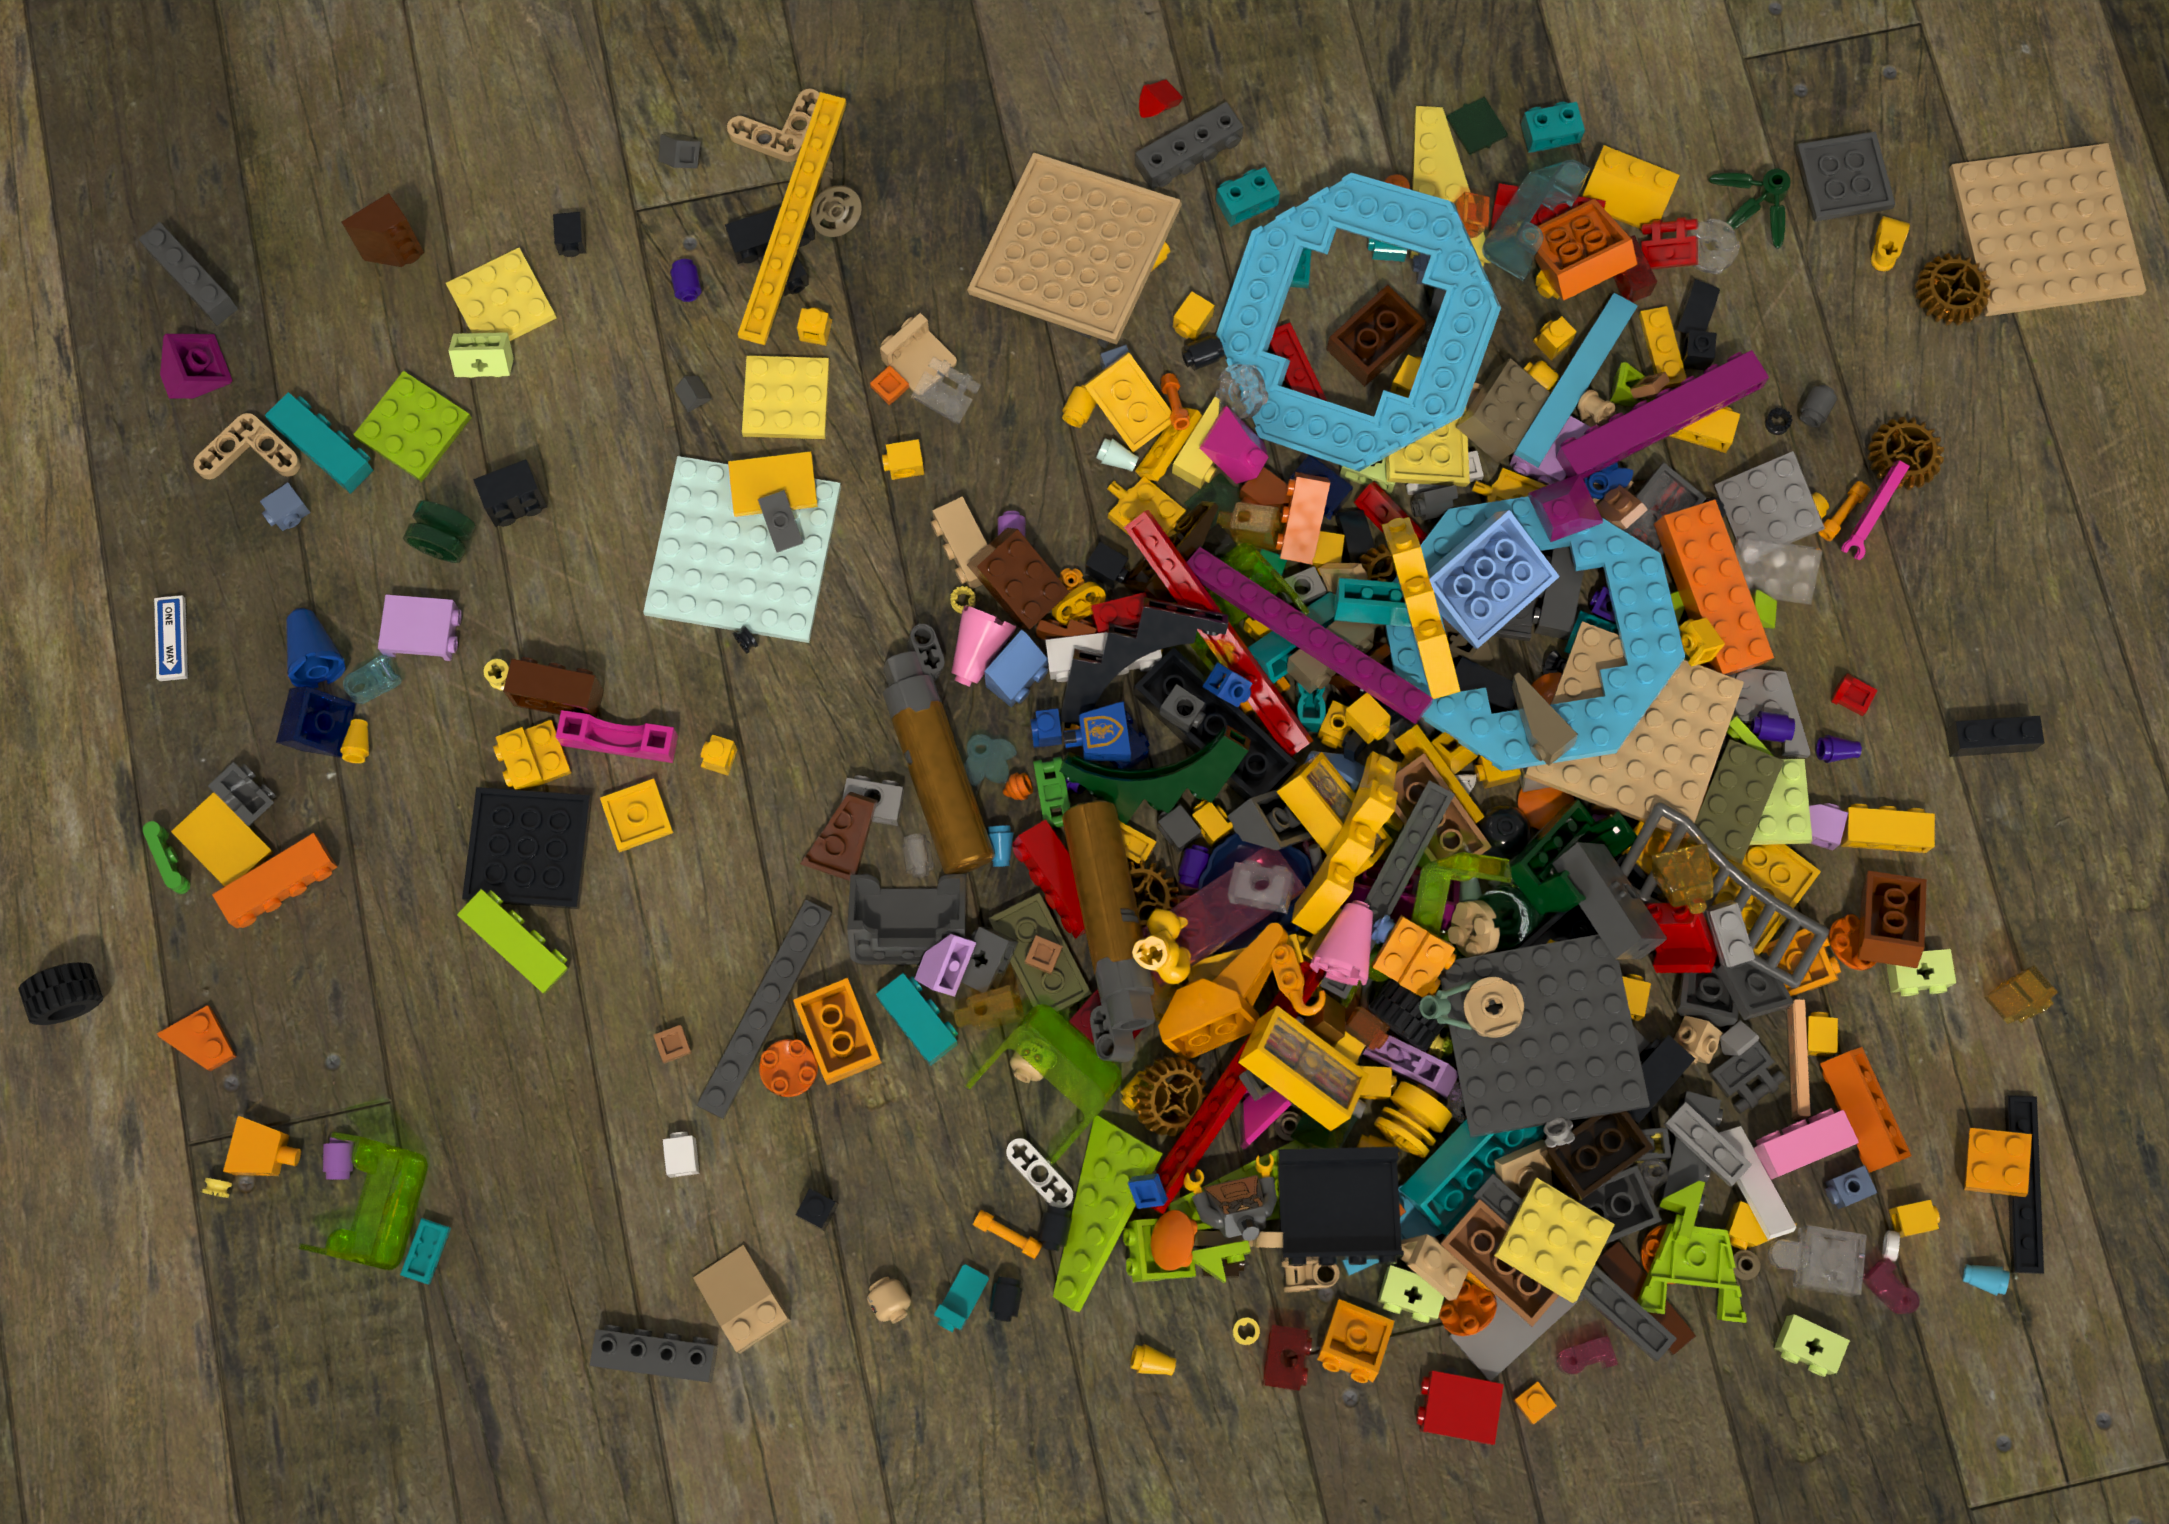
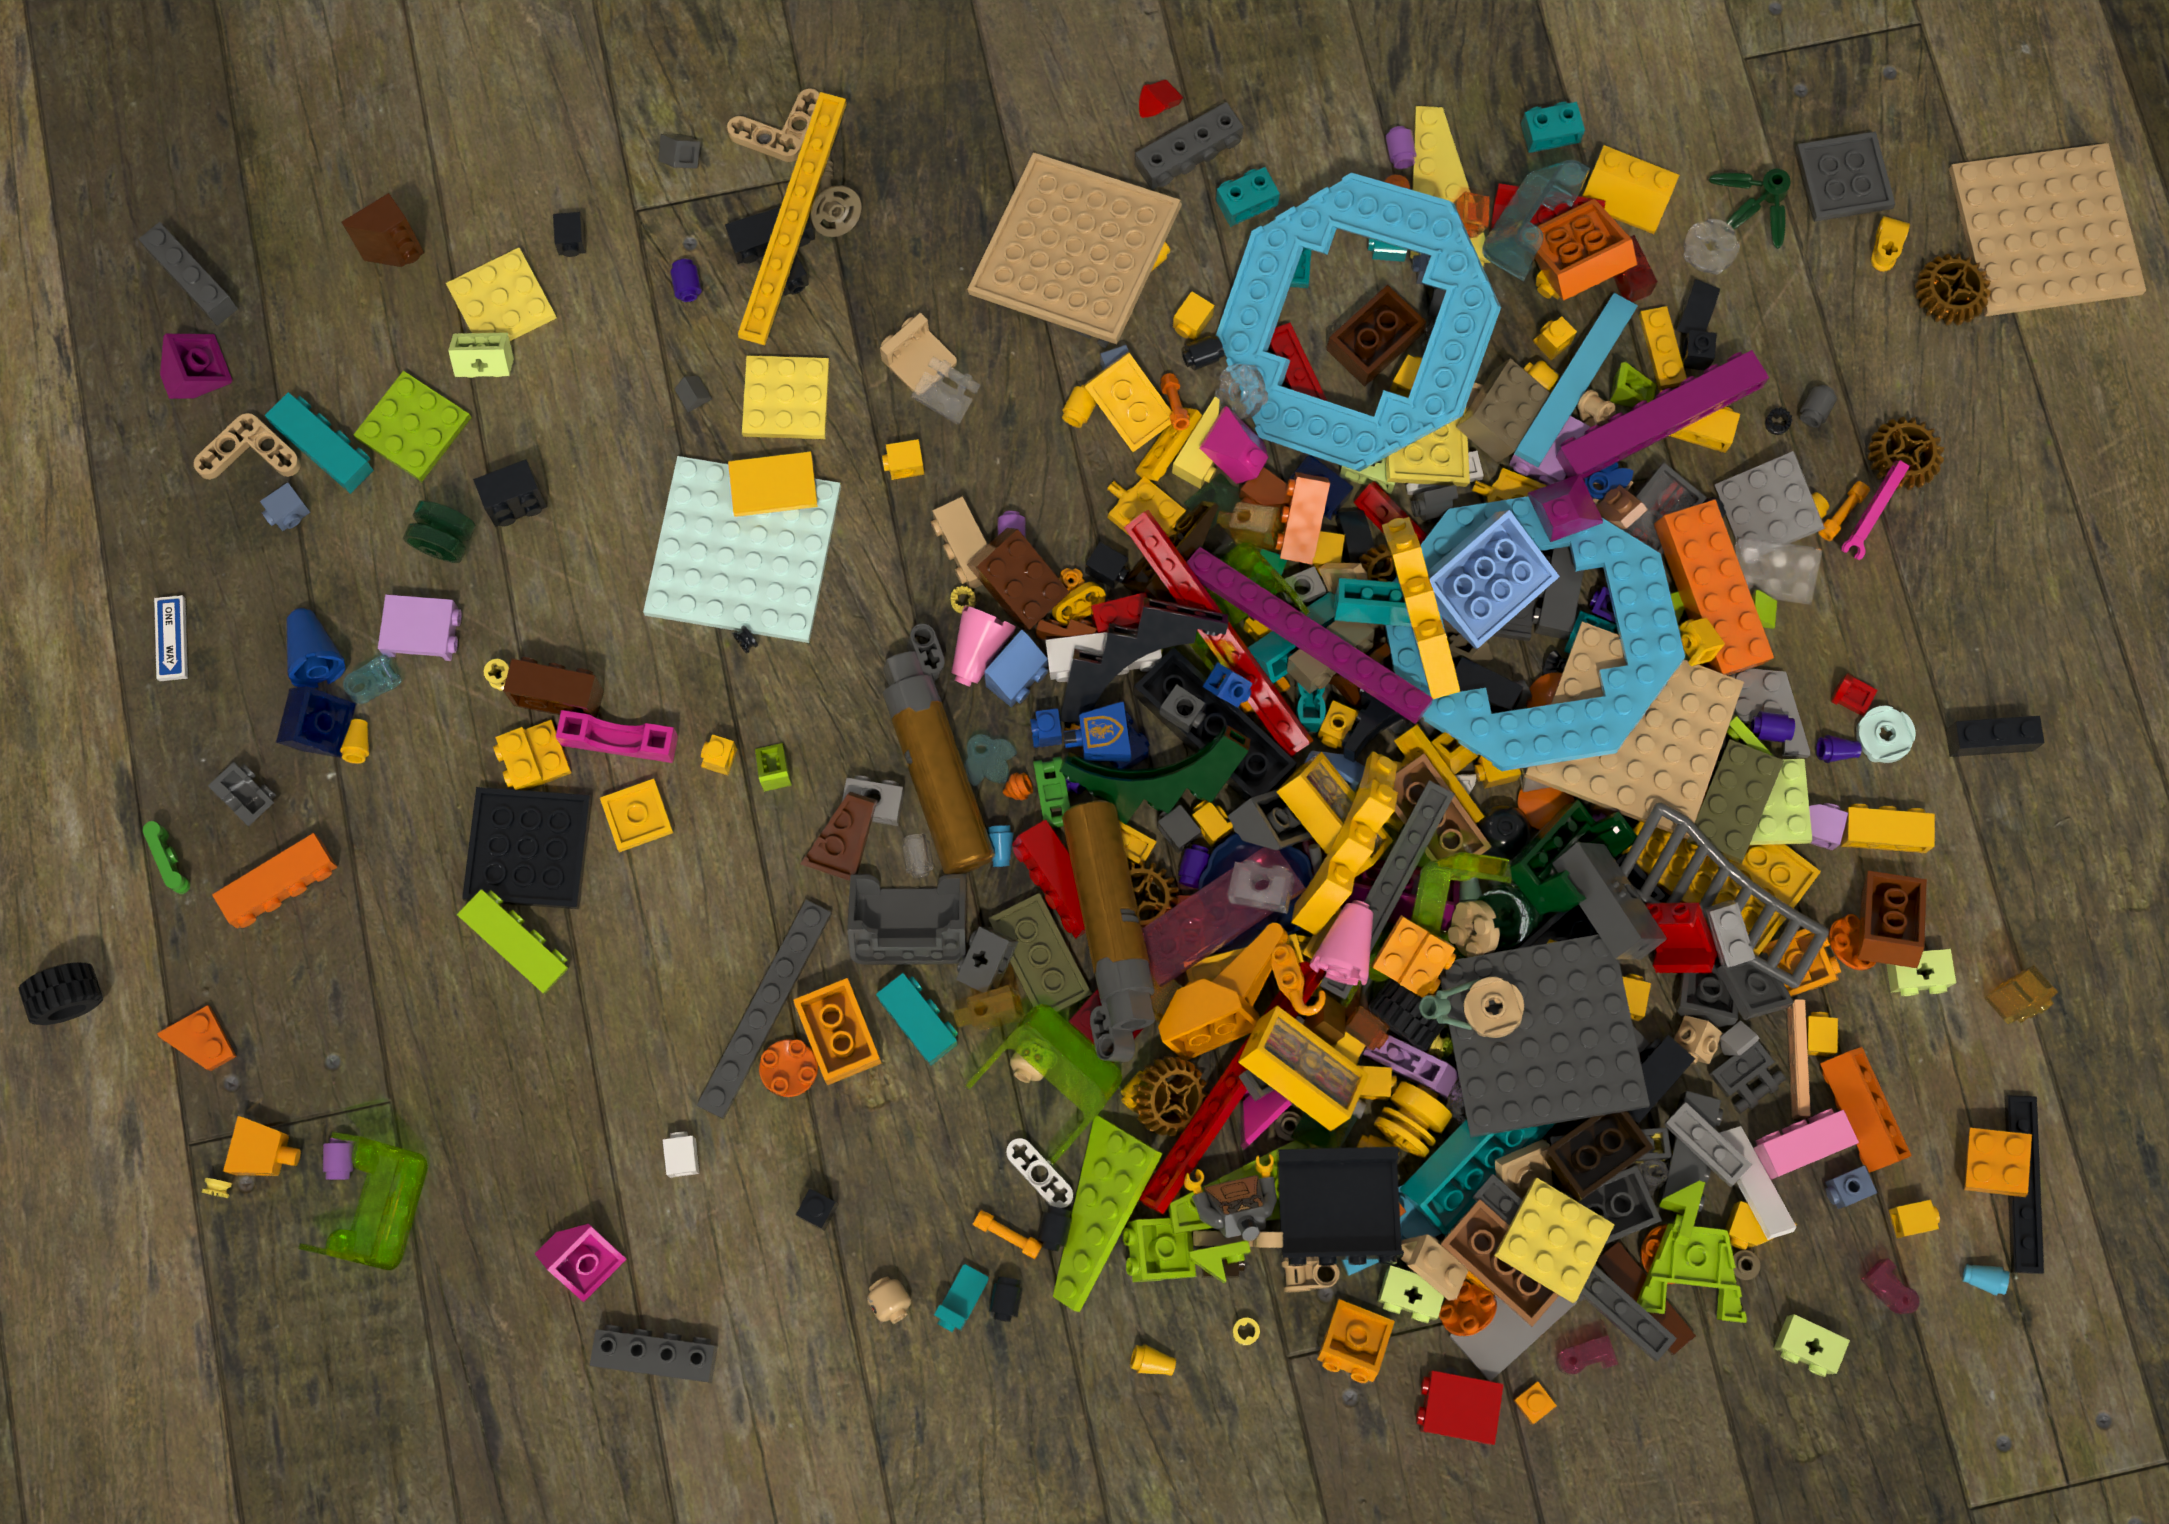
(221, 840): yellow tile -> none
(425, 1251): teal plate -> none
(580, 1259): none -> dark pink slope
(672, 1044): medium nougat plate -> none
(741, 1299): tan slope -> none
(772, 767): none -> lime slope
(780, 521): dark grey plate -> none
(814, 321): yellow brick -> none
(889, 385): orange plate -> none
(945, 964): lavender slope -> none
(1043, 954): medium nougat plate -> none
(1116, 455): light aqua cone -> none
(1147, 1191): blue plate -> none
(1160, 950): yellow animal -> none
(1173, 1240): orange dish -> none
(1275, 1373): clear red brick -> none
(1368, 718): yellow brick -> none
(1382, 929): medium blue plate -> none
(1401, 147): none -> medium lavender brick
(1476, 125): clear green piece -> none
(1545, 729): dark tan slope -> none
(1558, 1132): light grey plate -> none
(1650, 386): medium nougat plate -> none
(1672, 251): red plate -> none
(1685, 877): clear yellow torso -> none
(1821, 1263): clear brick -> none
(1891, 720): none -> light aqua plate
(1891, 1245): white tile -> none

